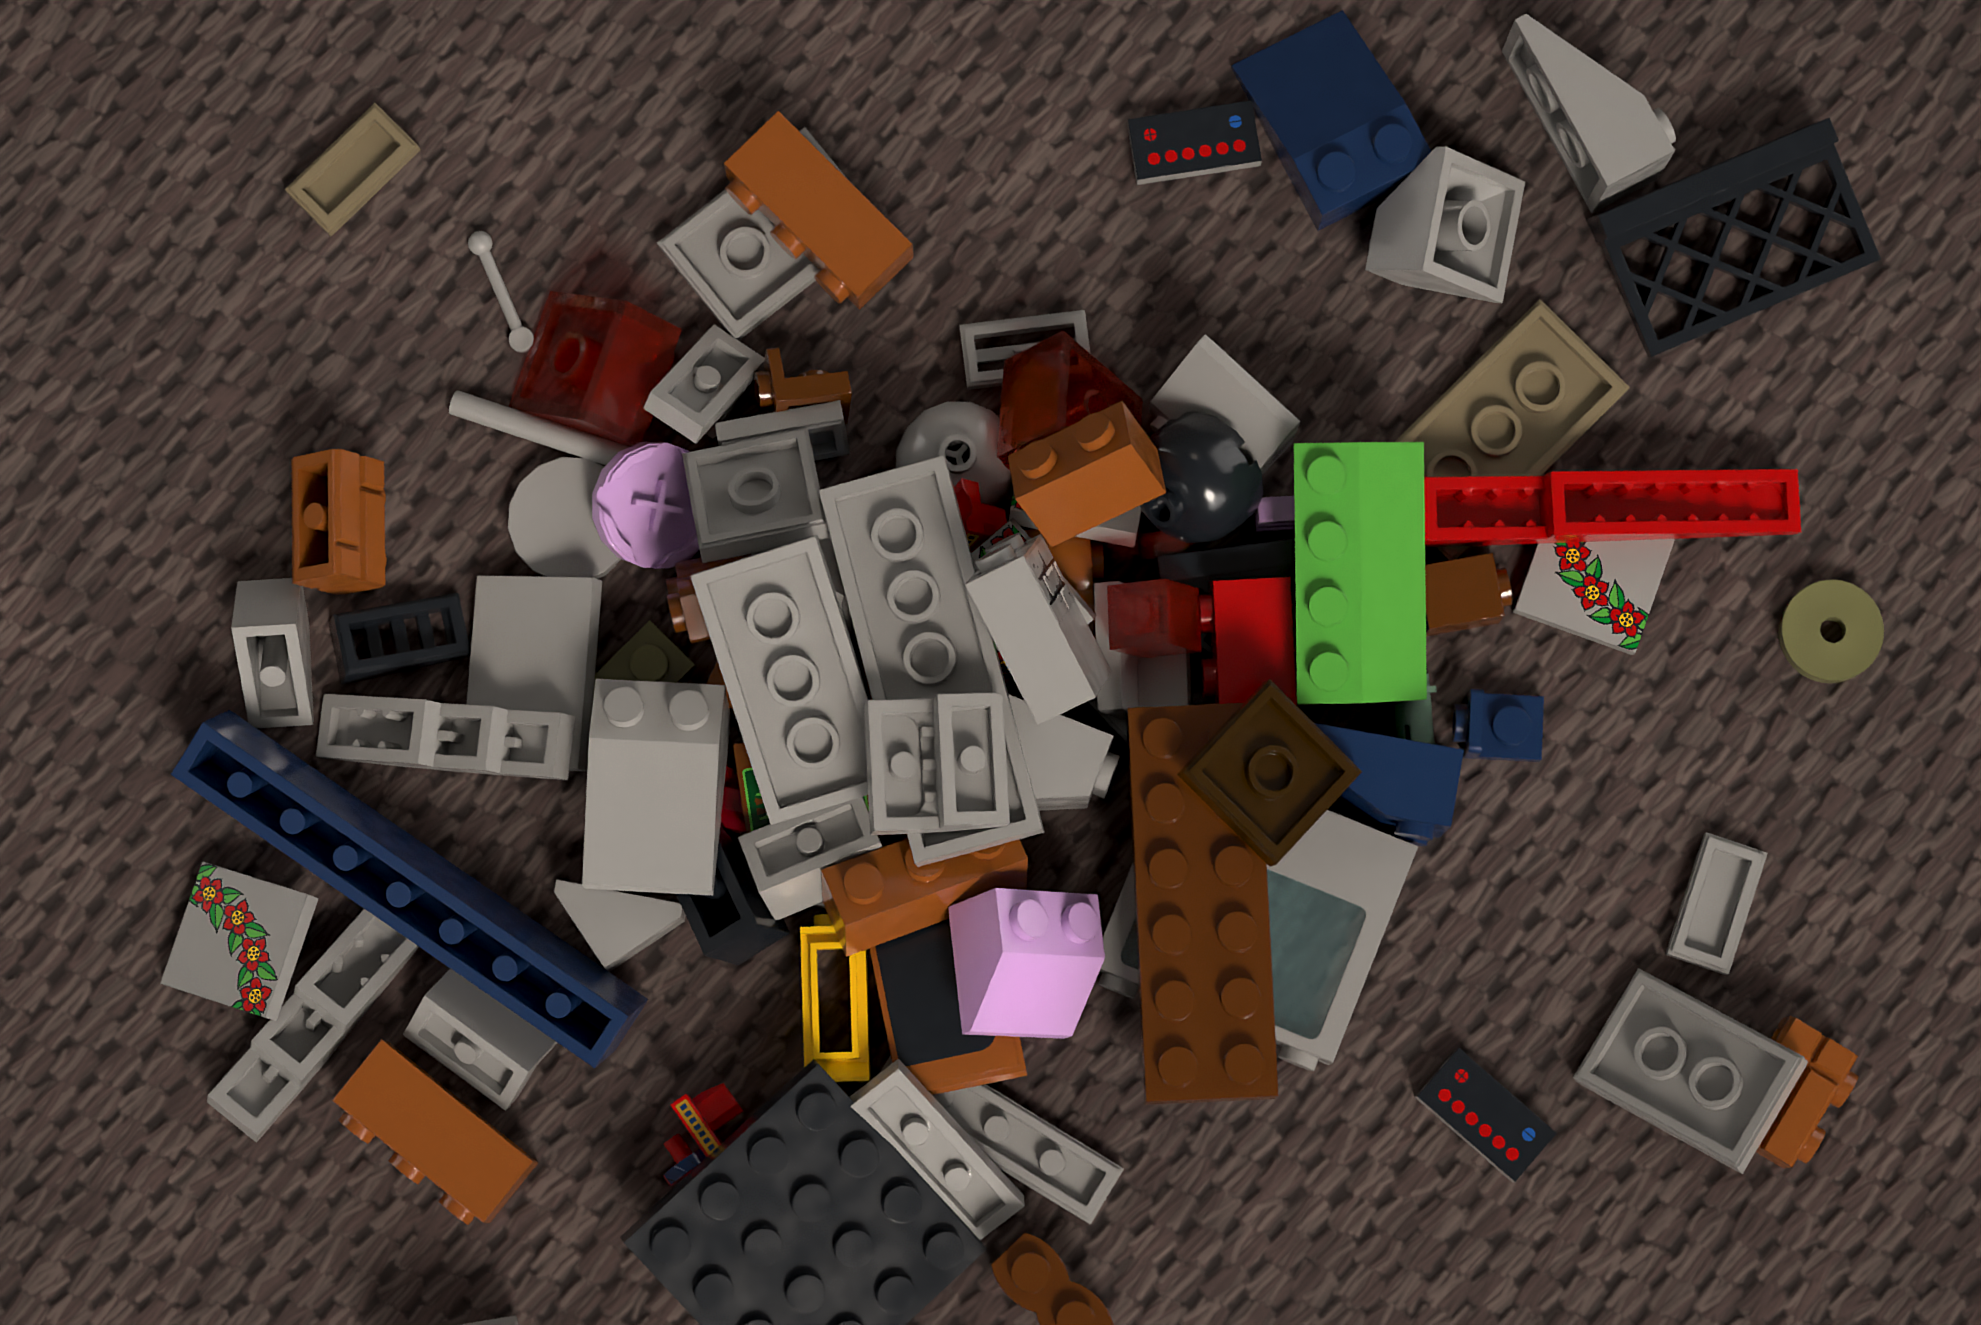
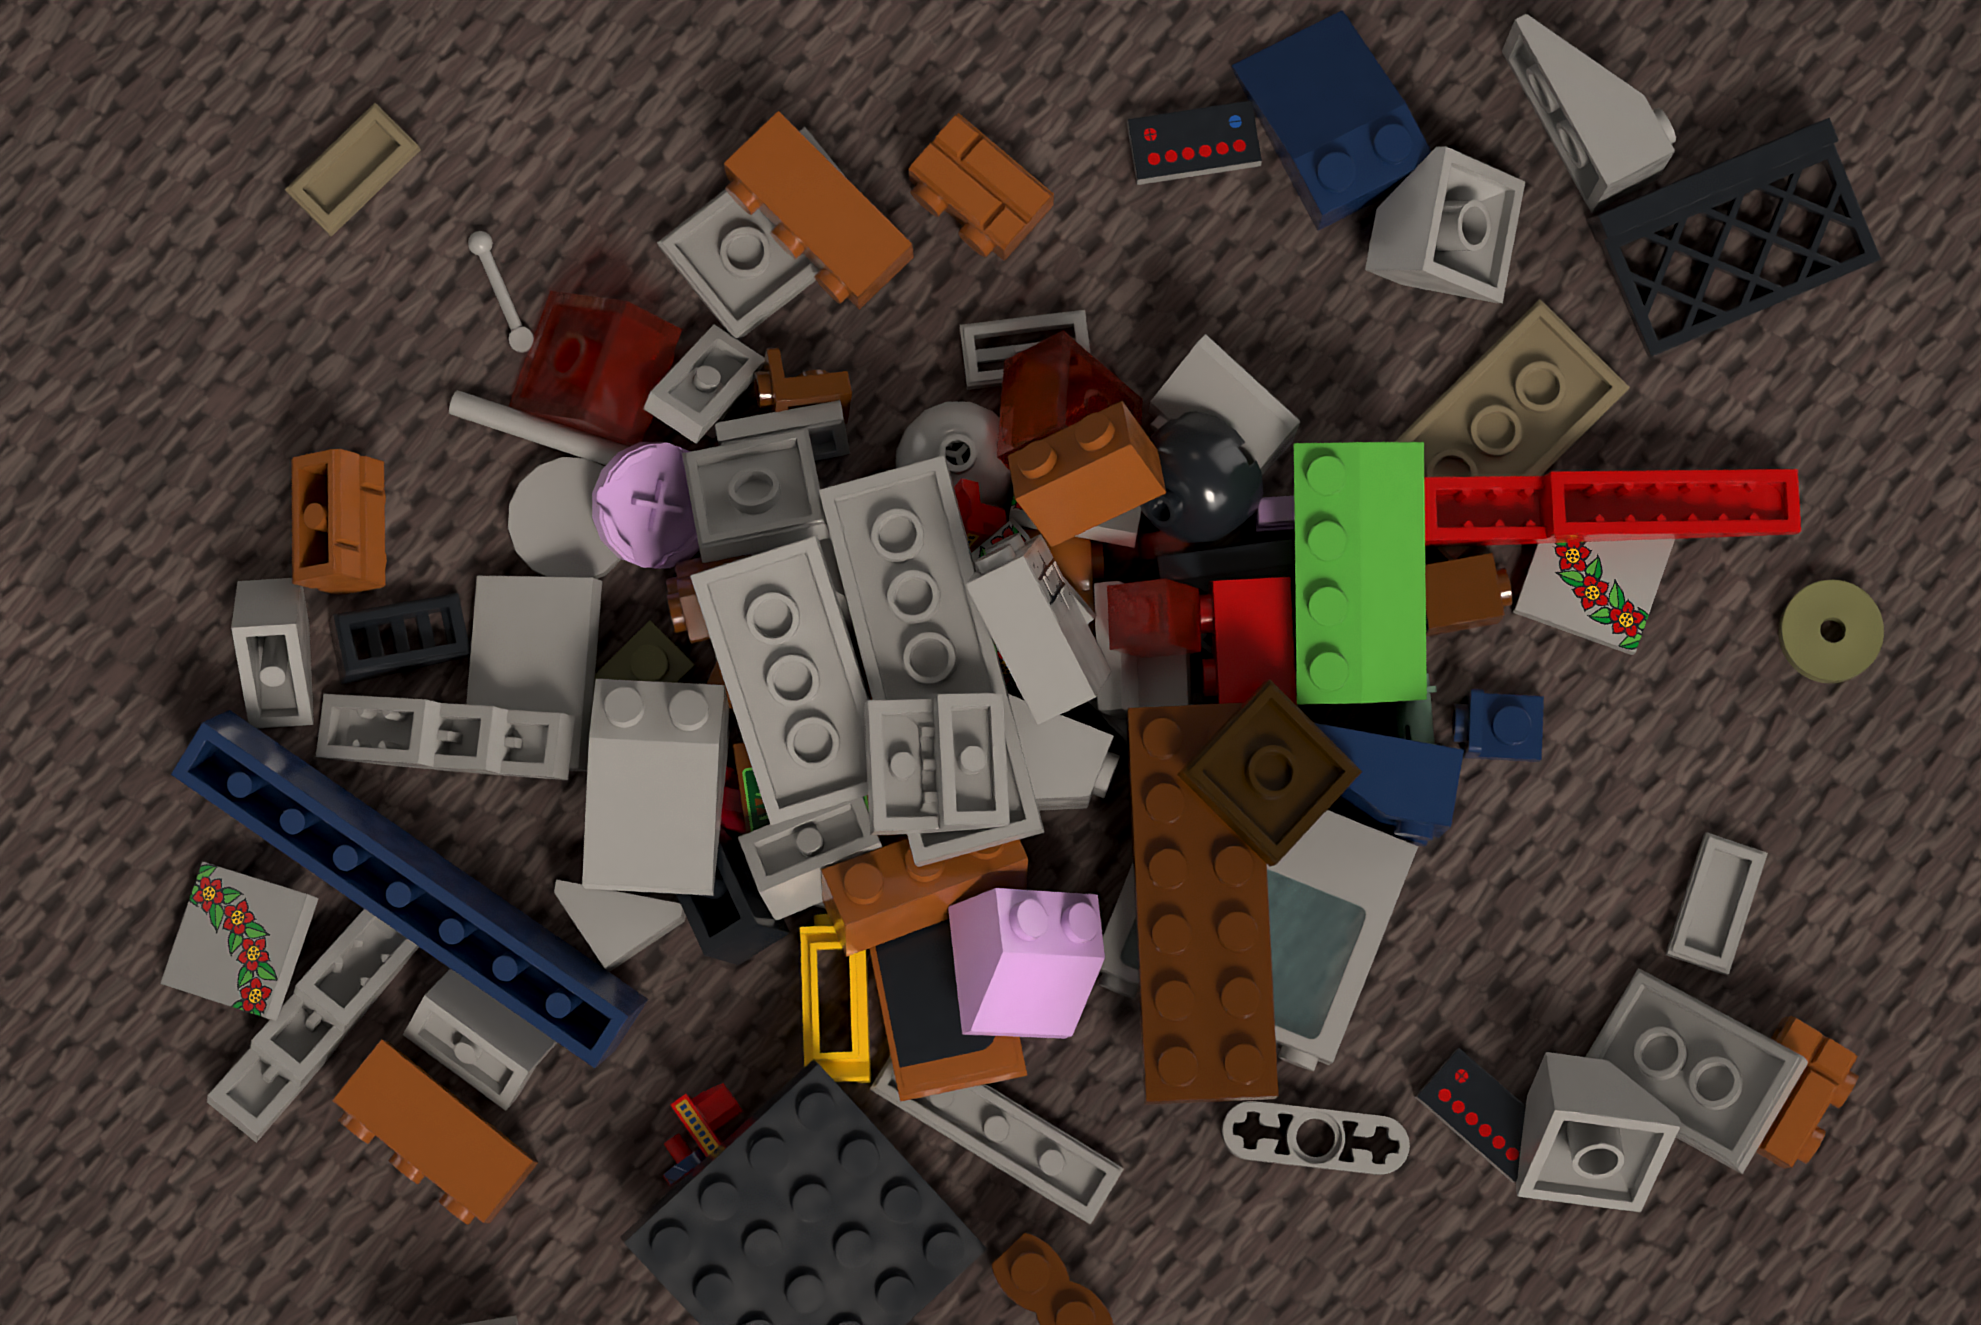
(938, 1149): light grey plate -> none
(979, 189): none -> dark orange brick
(1361, 1159): none -> light grey beam
(1592, 1135): none -> light grey slope

